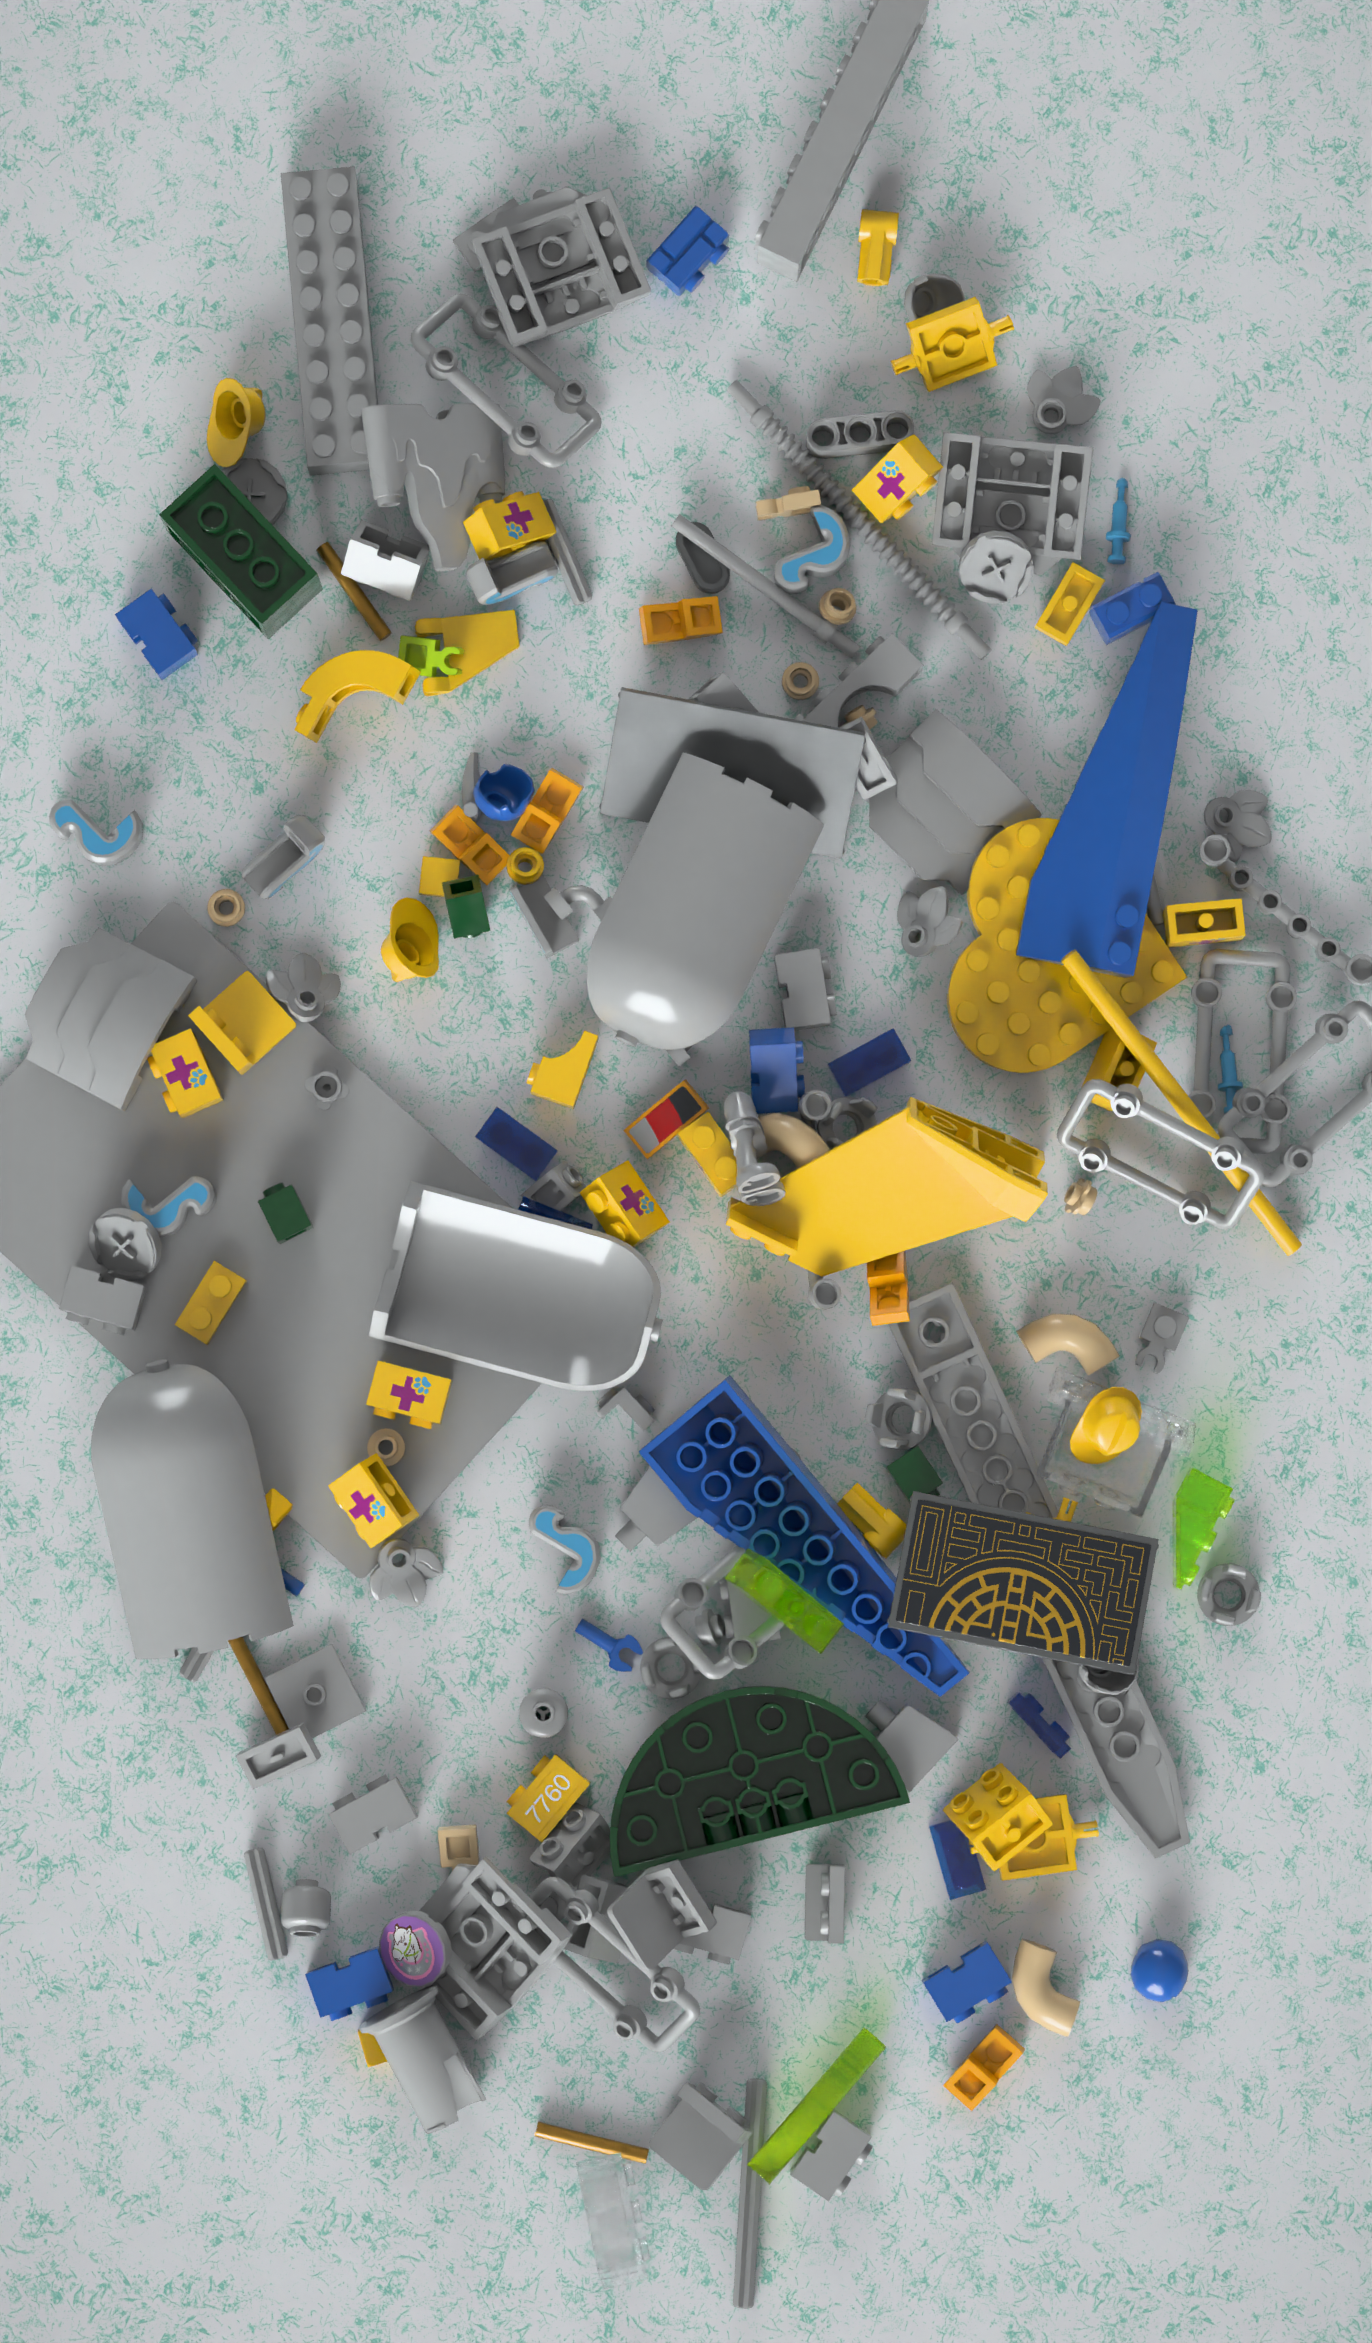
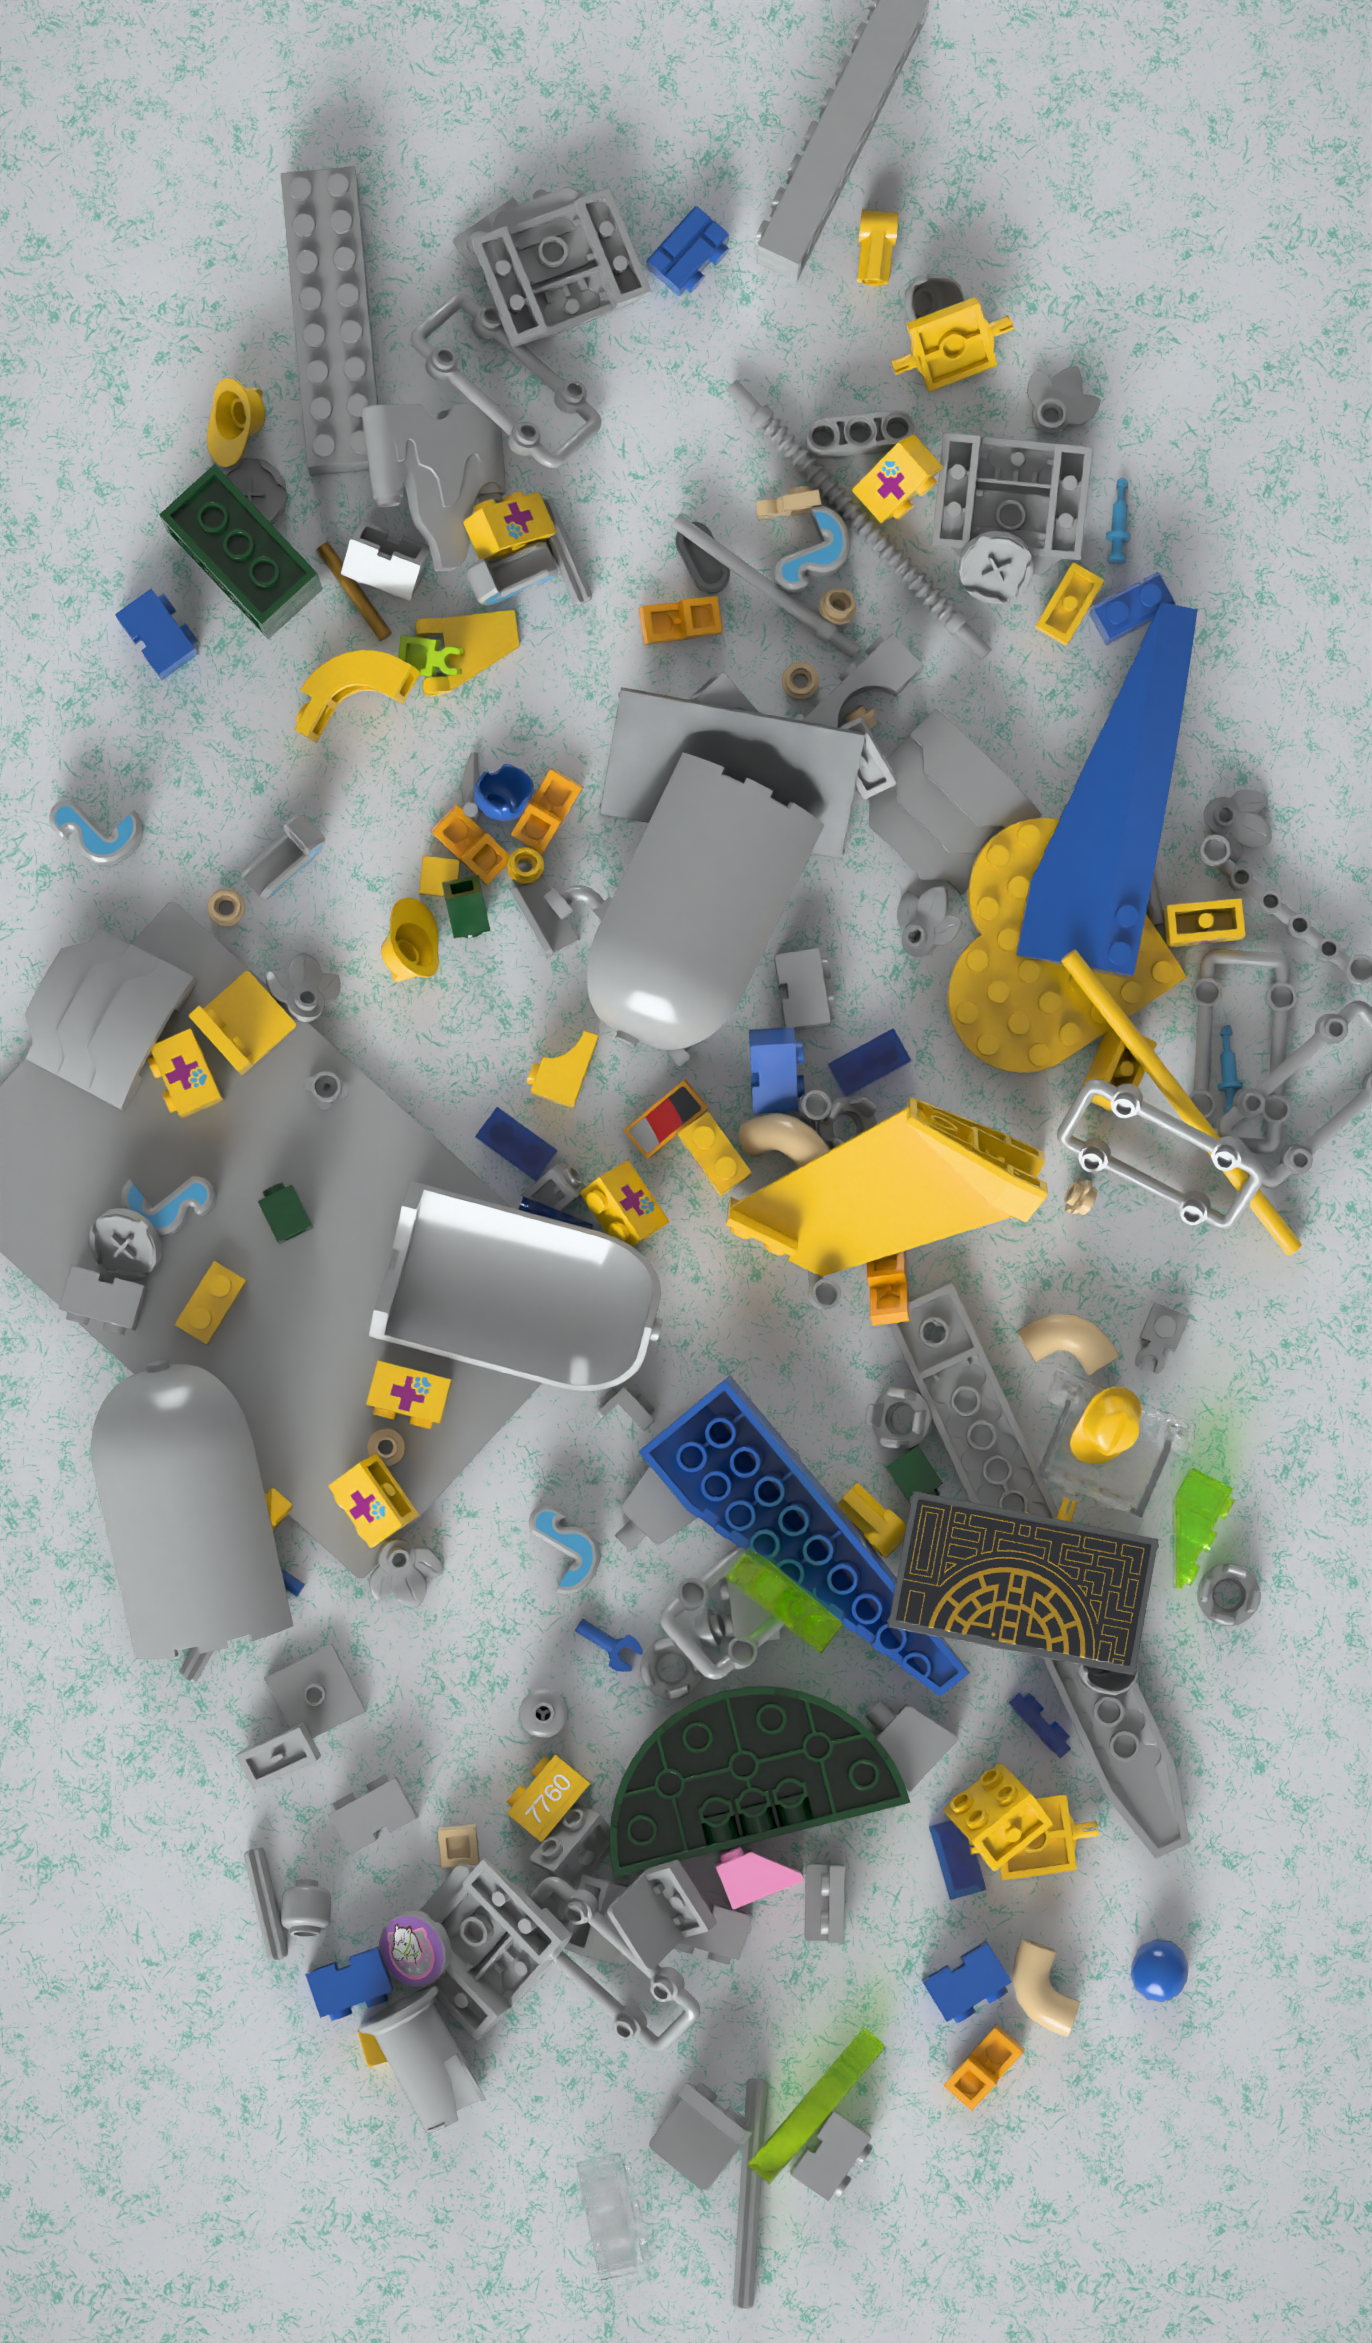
(258, 1684): pearl gold bar -> none
(591, 2142): pearl gold bar -> none
(753, 1875): none -> bright pink slope
(756, 1182): light grey piece -> none

